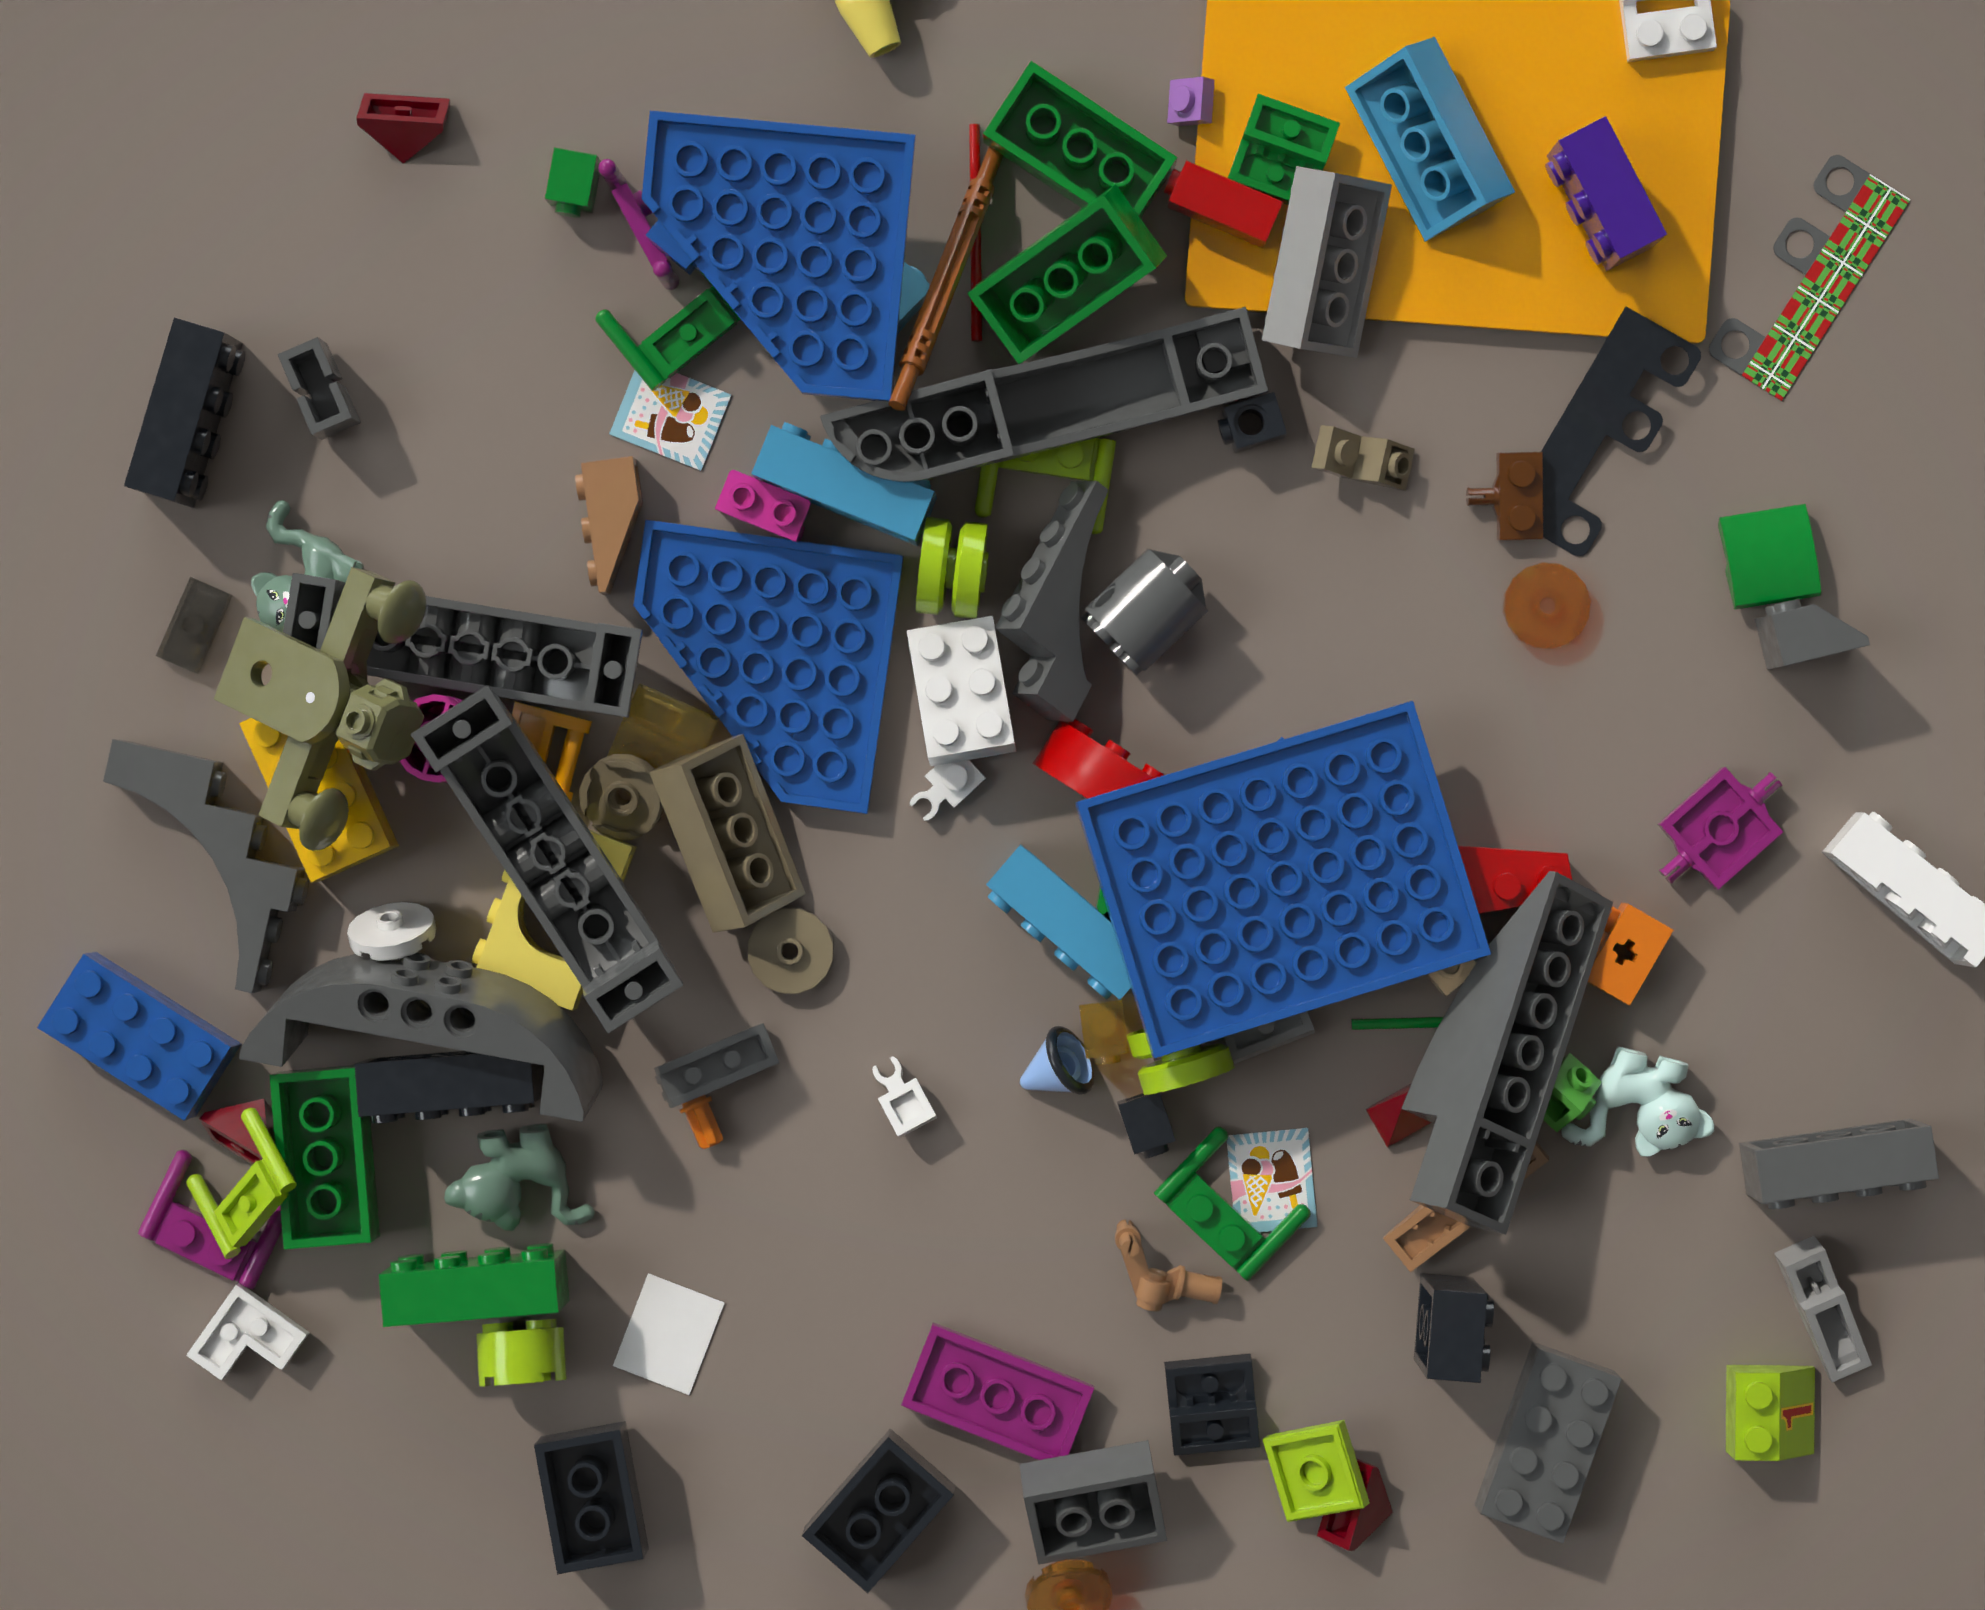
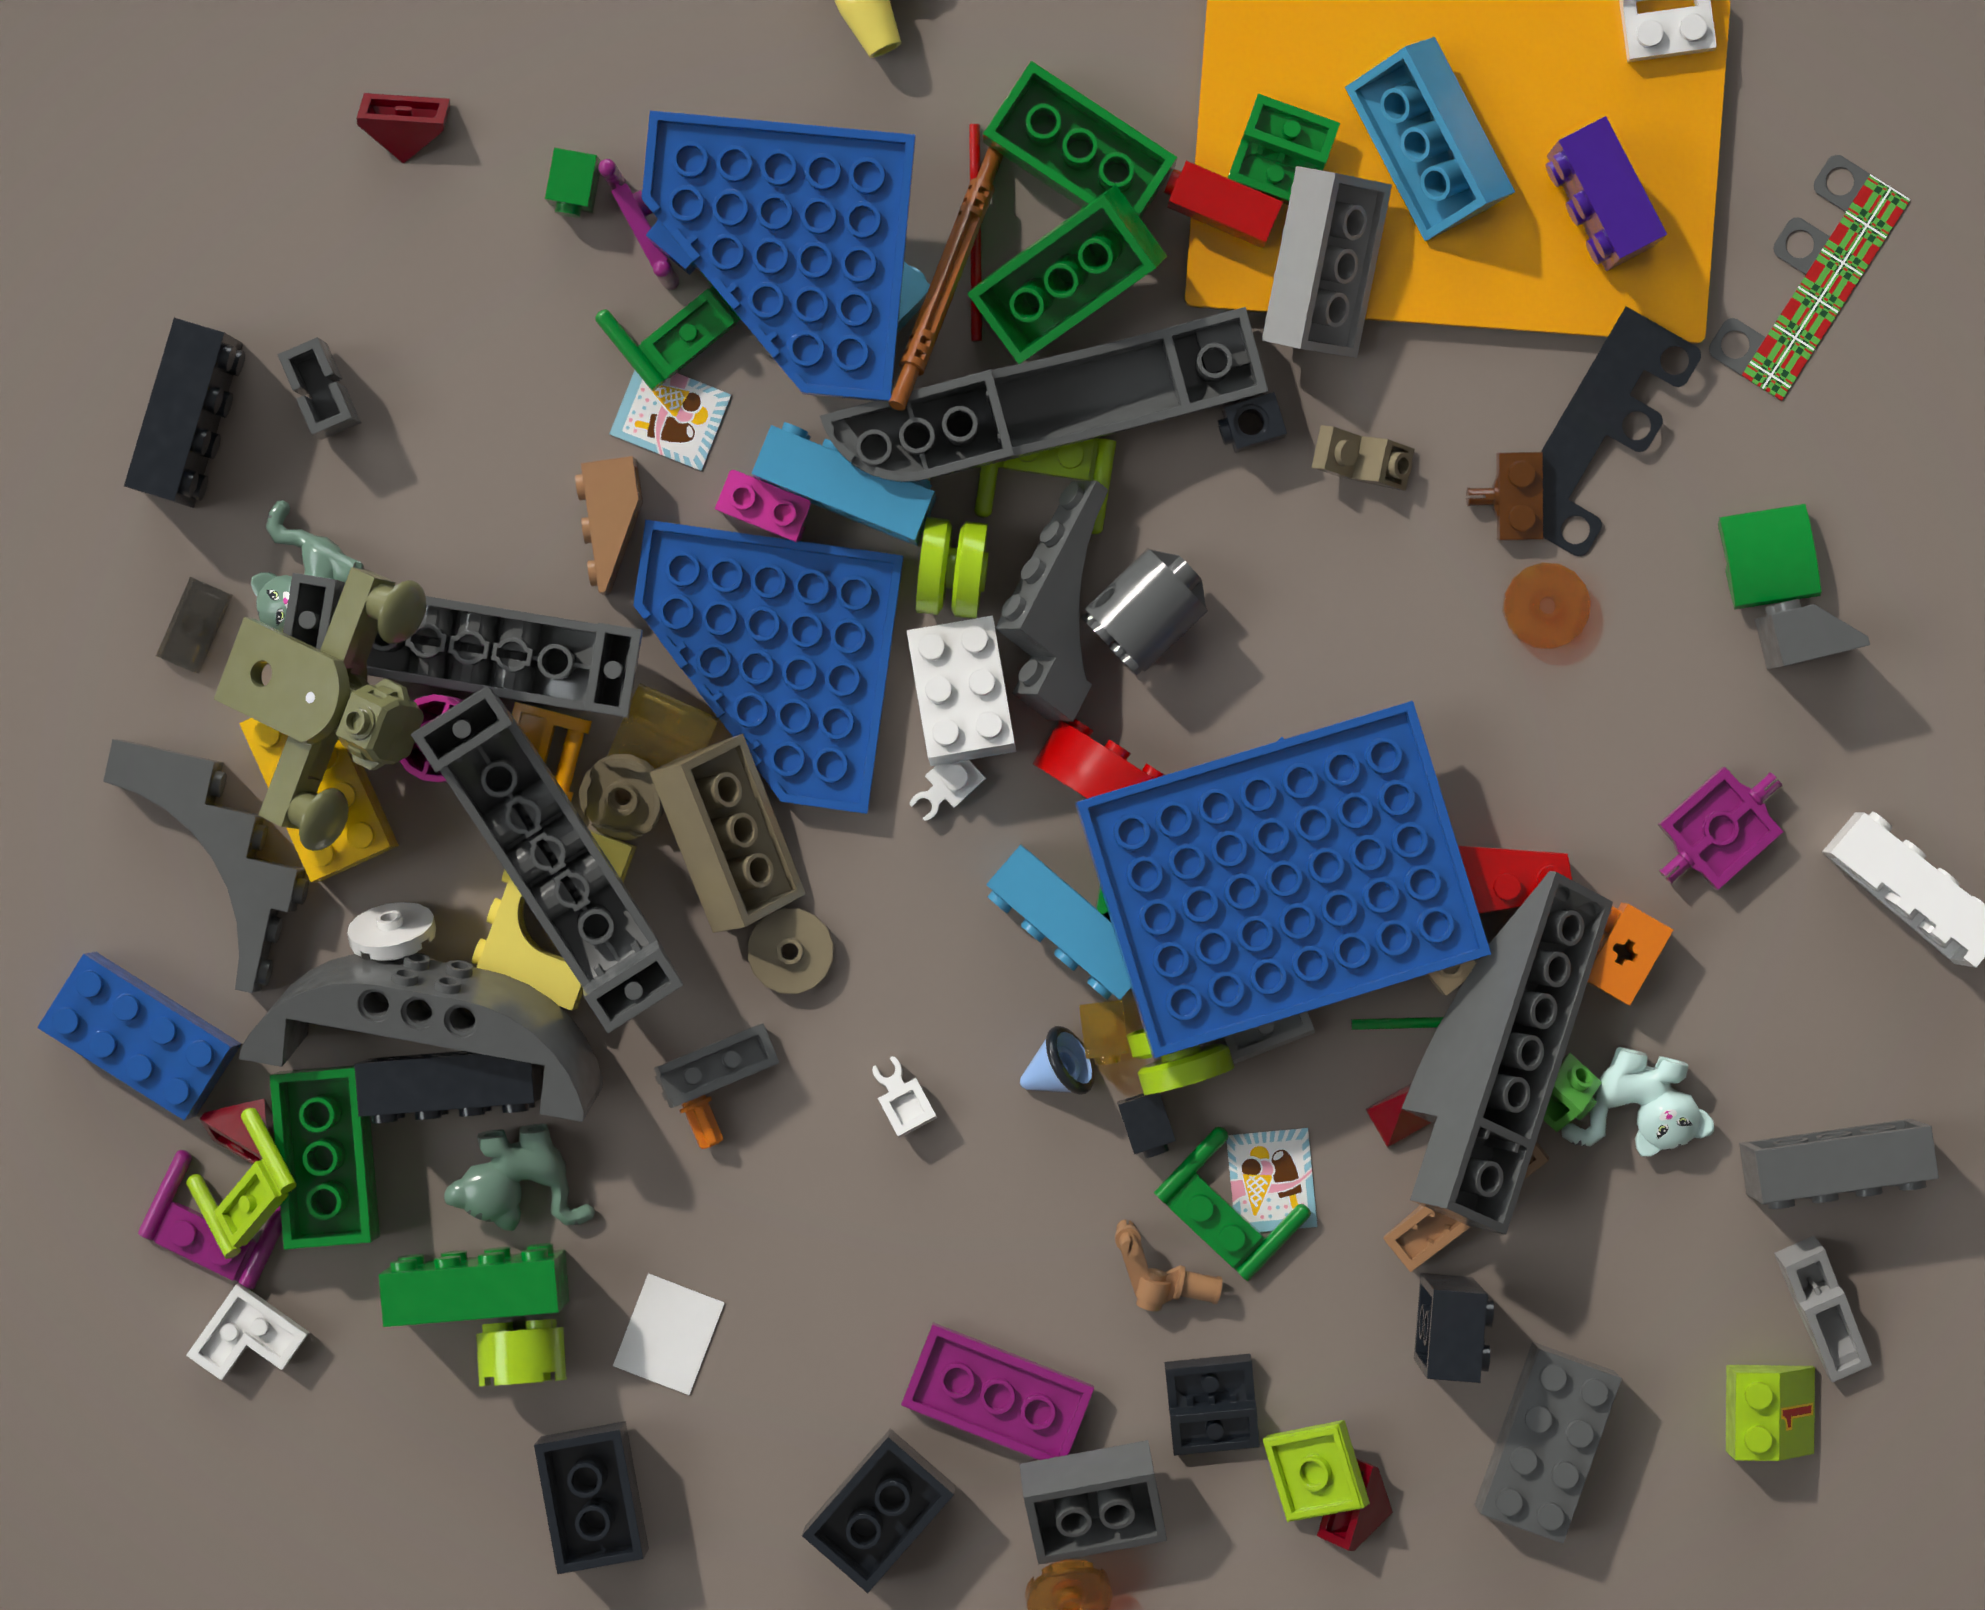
(1190, 101): medium lavender plate -> none

